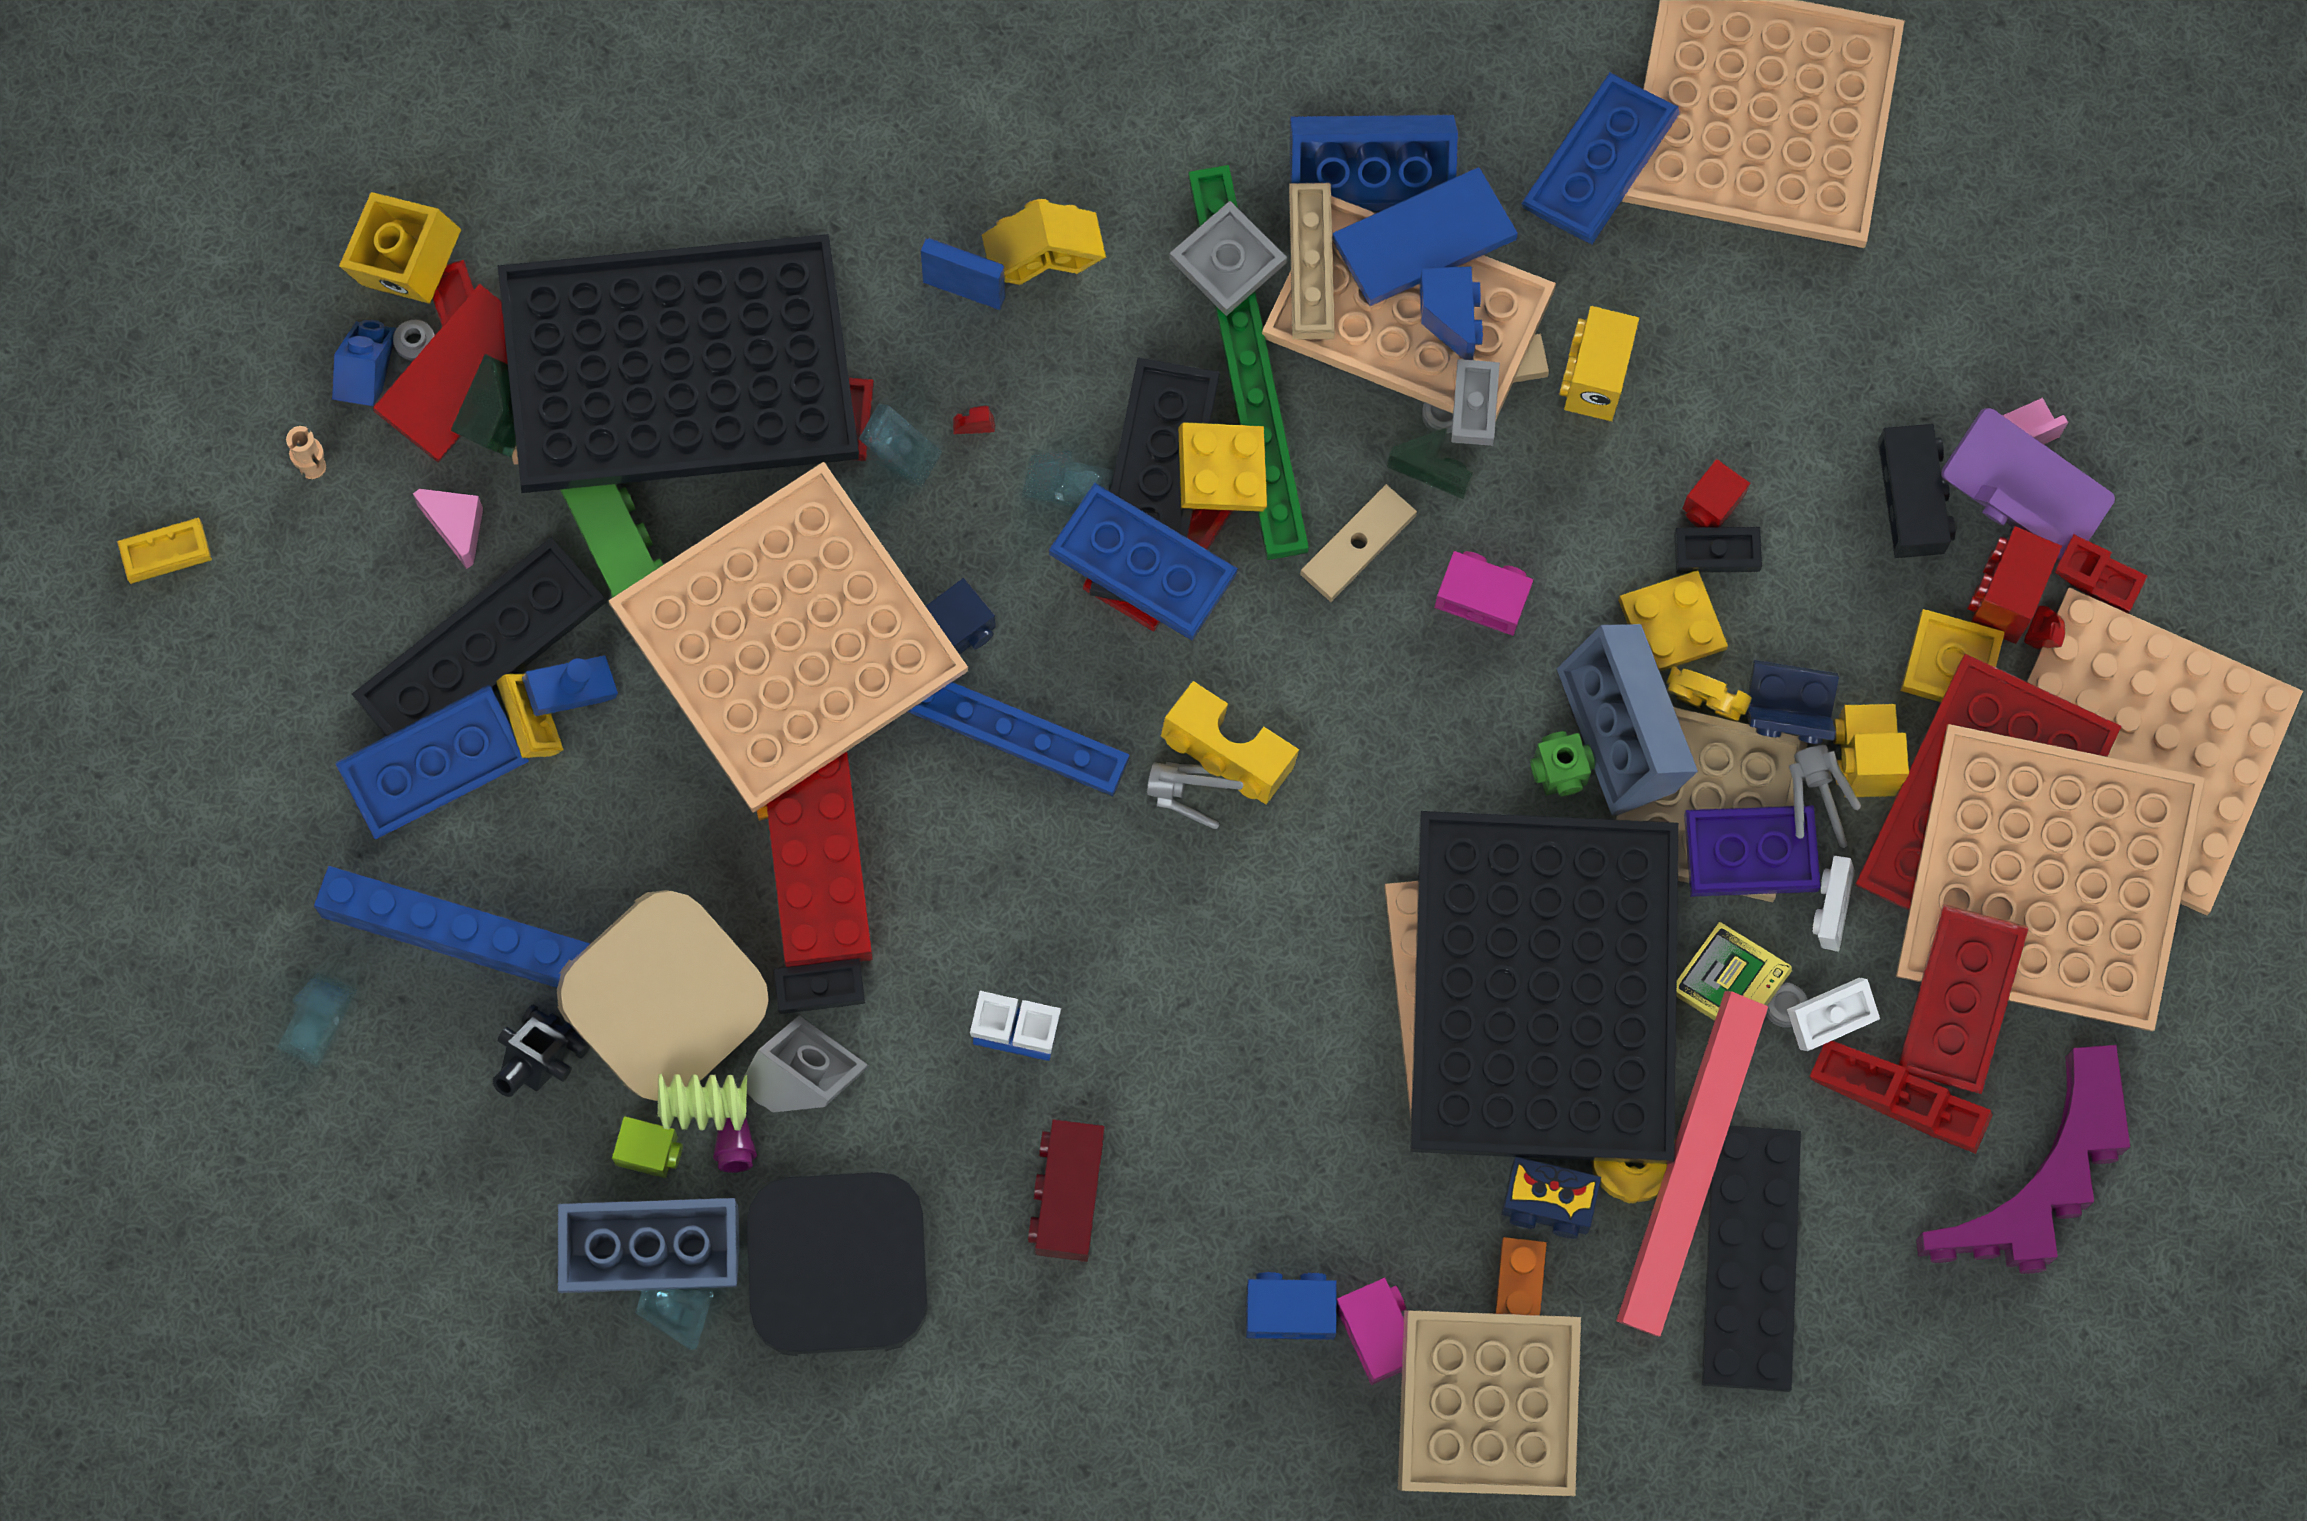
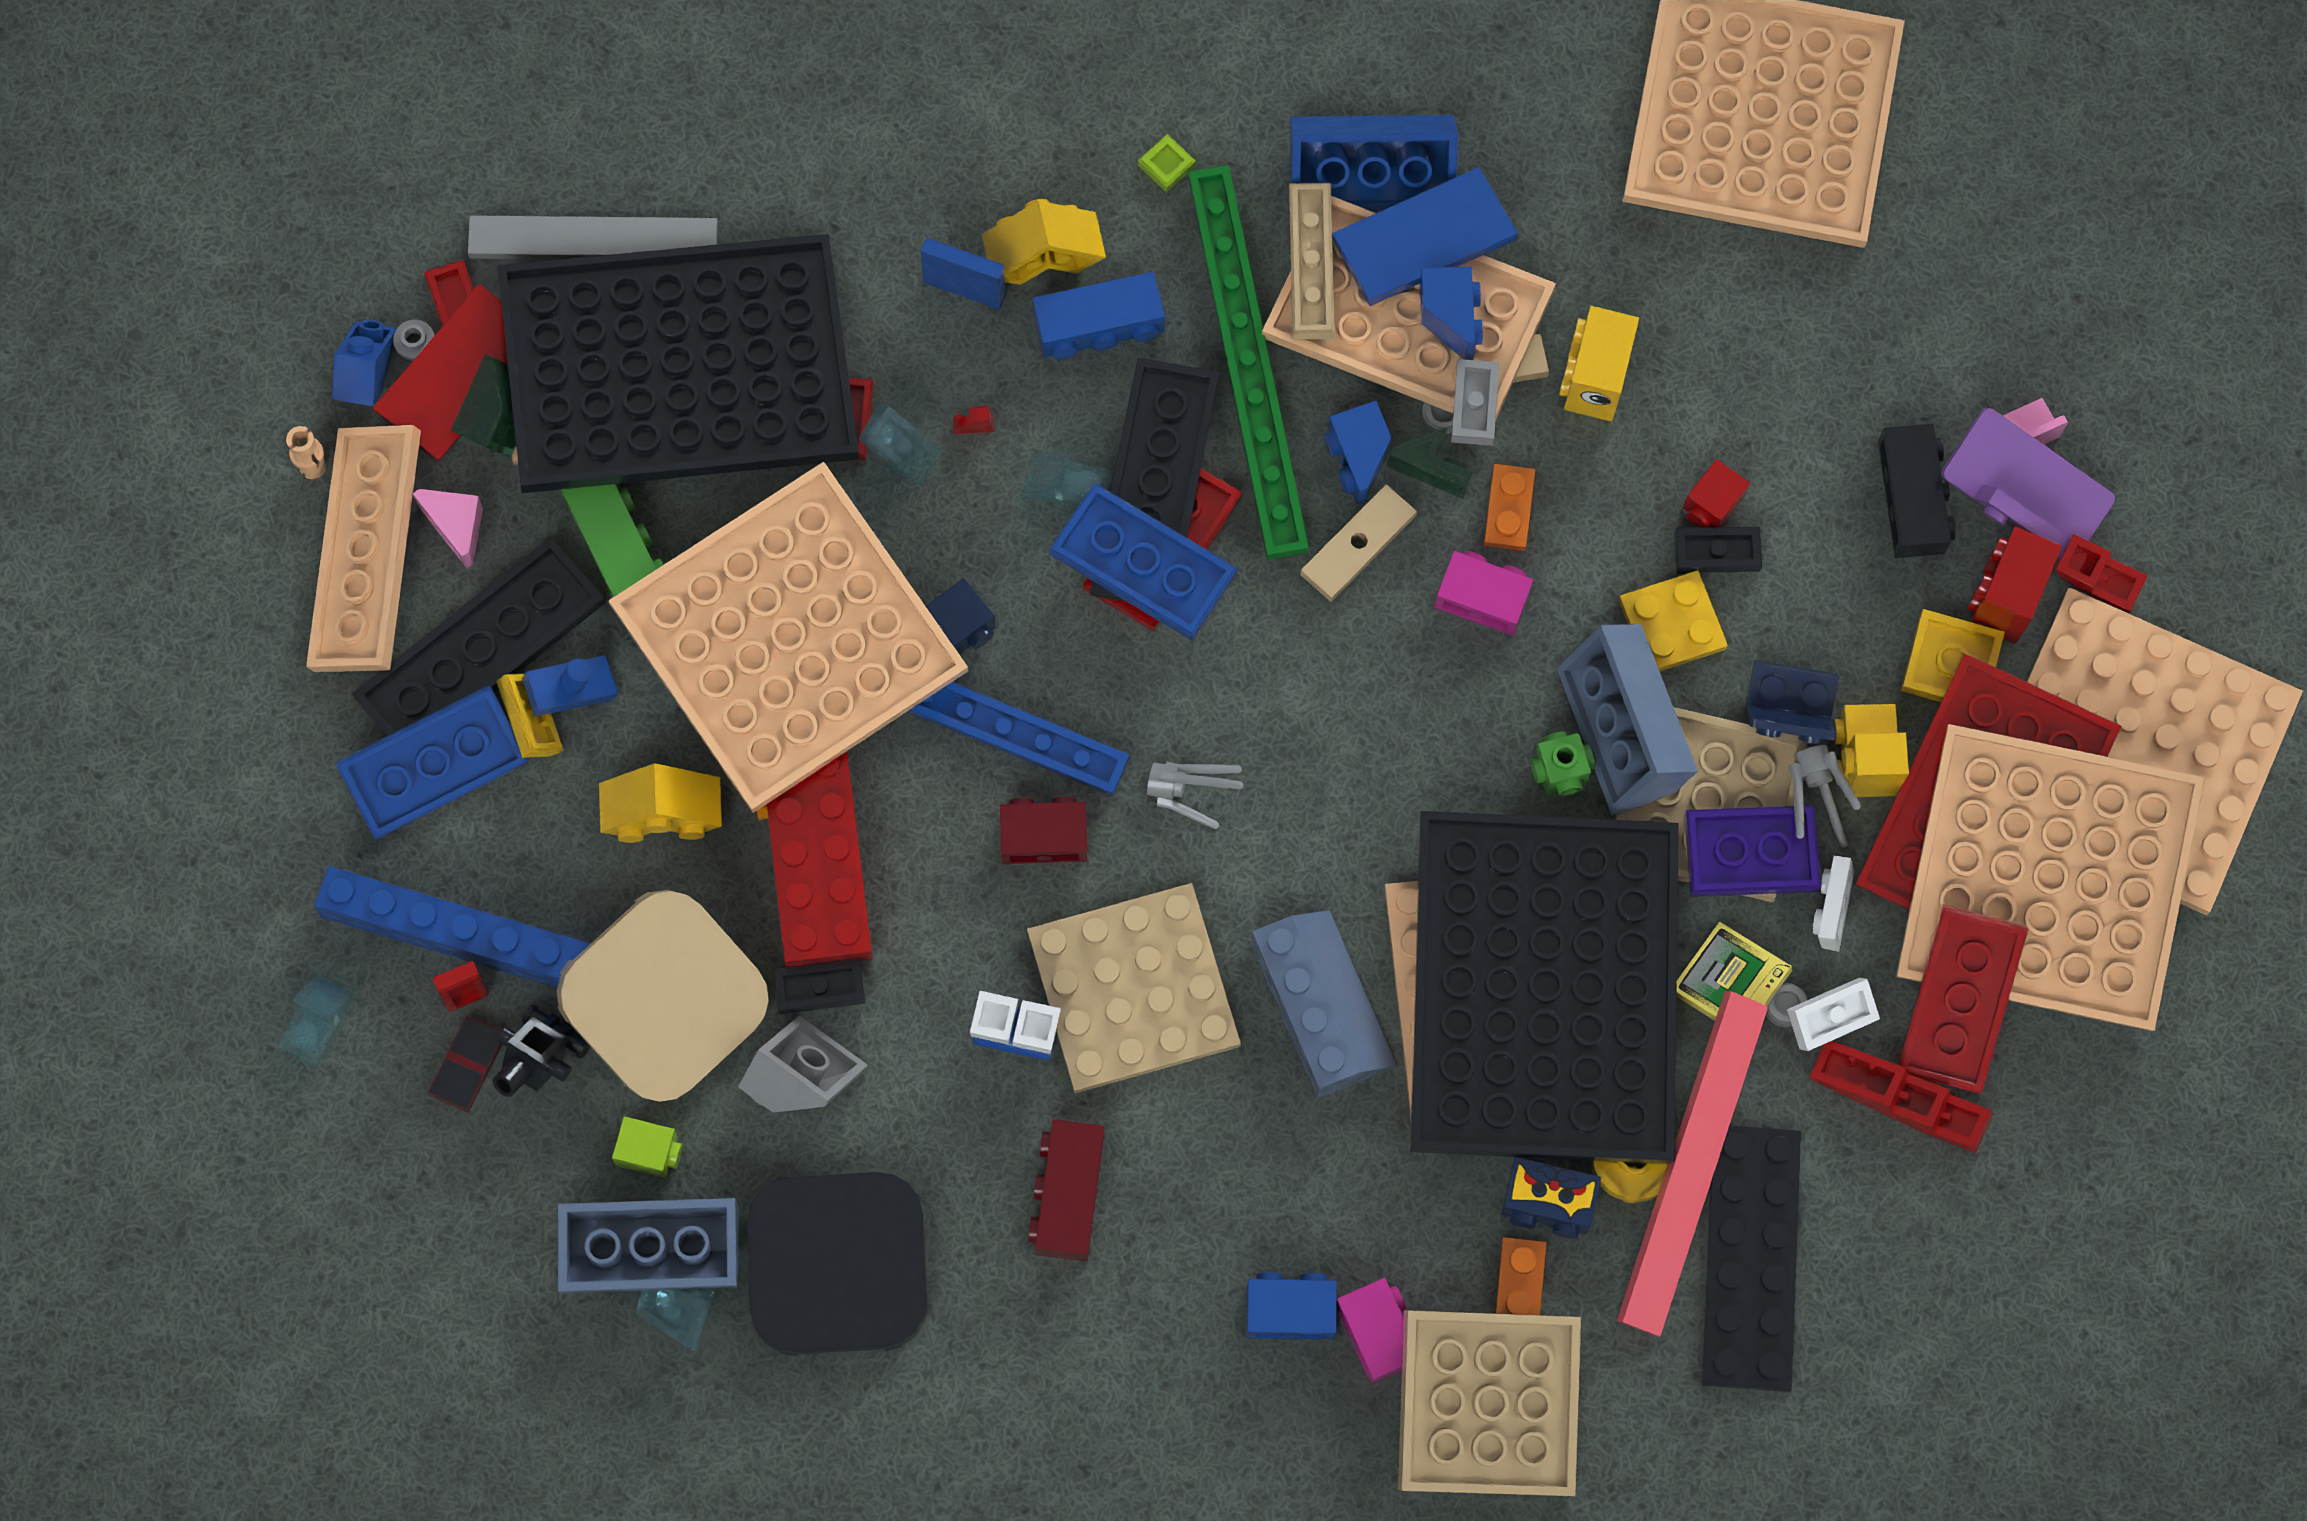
(164, 550): yellow plate -> none
(363, 549): none -> light nougat plate
(400, 247): yellow brick -> none
(460, 986): none -> red tile
(466, 1064): none -> black tile
(583, 236): none -> light grey tile
(659, 802): none -> yellow brick
(702, 1102): yellowish green piece -> none
(734, 1148): magenta cone -> none
(1043, 831): none -> dark red brick
(1098, 315): none -> blue brick
(1133, 988): none -> tan plate
(1166, 163): none -> lime tile
(1194, 730): yellow arch -> none
(1222, 467): yellow plate -> none
(1228, 258): light grey plate -> none
(1322, 1001): none -> sand blue slope
(1361, 444): none -> blue slope
(1509, 507): none -> orange plate
(1600, 158): blue tile -> none
(1695, 687): yellow plate -> none
(2023, 1226): magenta arch -> none
(2045, 629): red tile -> none

